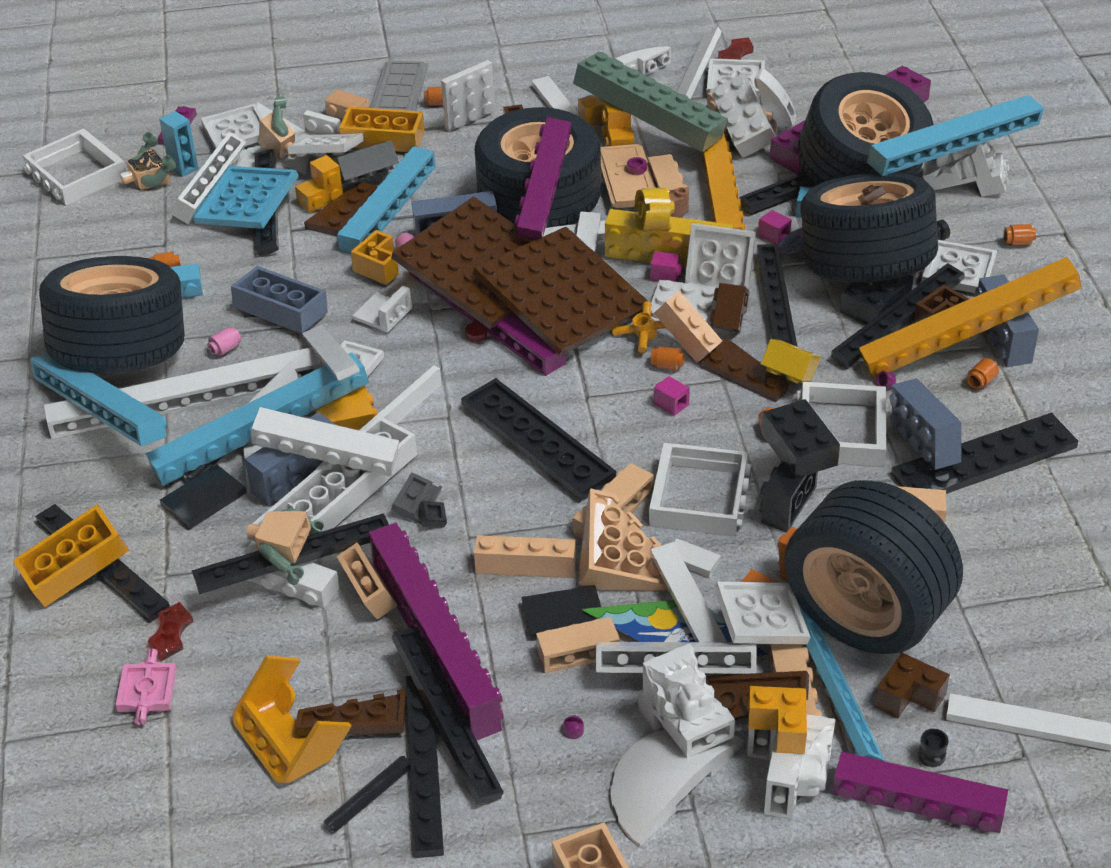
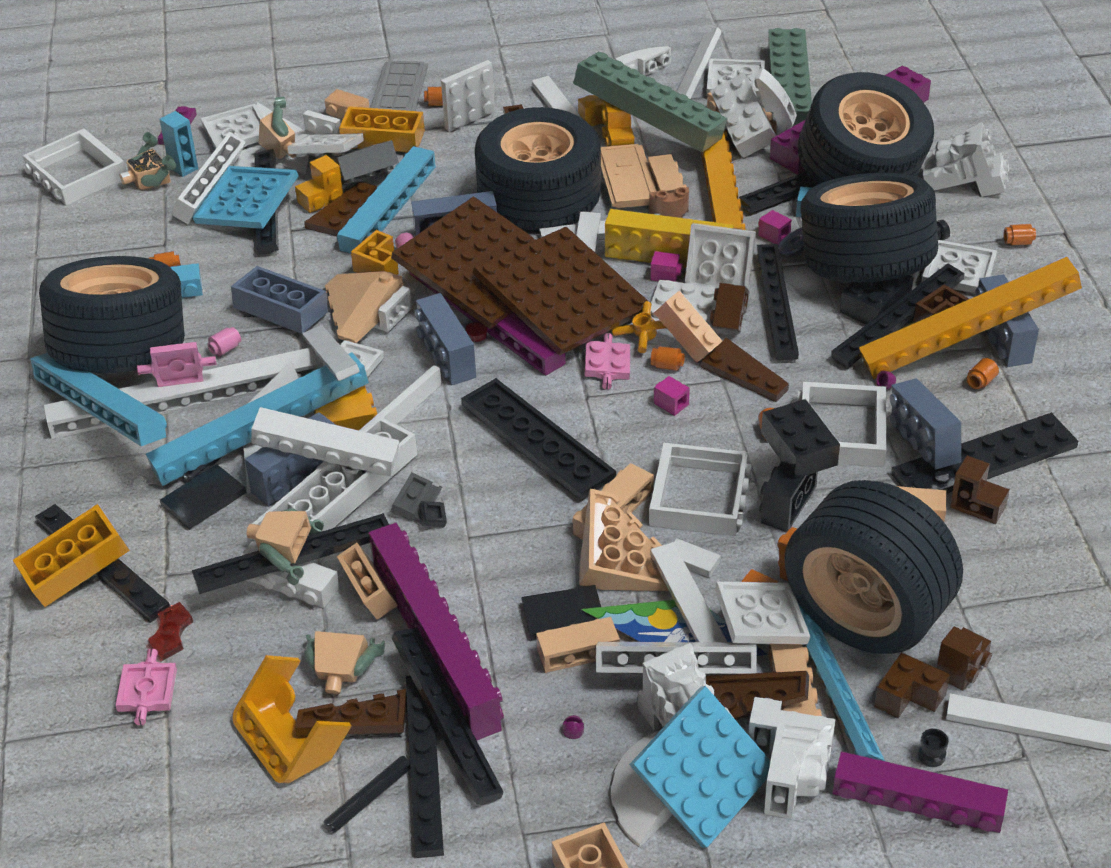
(176, 364): none -> bright pink plate
(340, 657): none -> light nougat torso
(358, 299): none -> light nougat slope
(445, 339): none -> sand blue brick
(525, 556): light nougat brick -> none
(544, 178): magenta brick -> none
(607, 360): none -> bright pink plate
(636, 165): magenta tile -> none
(653, 209): yellow brick -> none
(702, 766): none -> medium azure plate
(738, 49): clear red tile -> none
(780, 711): light orange brick -> none
(790, 67): none -> sand green brick
(790, 360): yellow brick -> none
(870, 194): reddish brown plate -> none
(954, 135): medium azure brick -> none
(963, 655): none -> reddish brown brick
(975, 494): none -> reddish brown brick

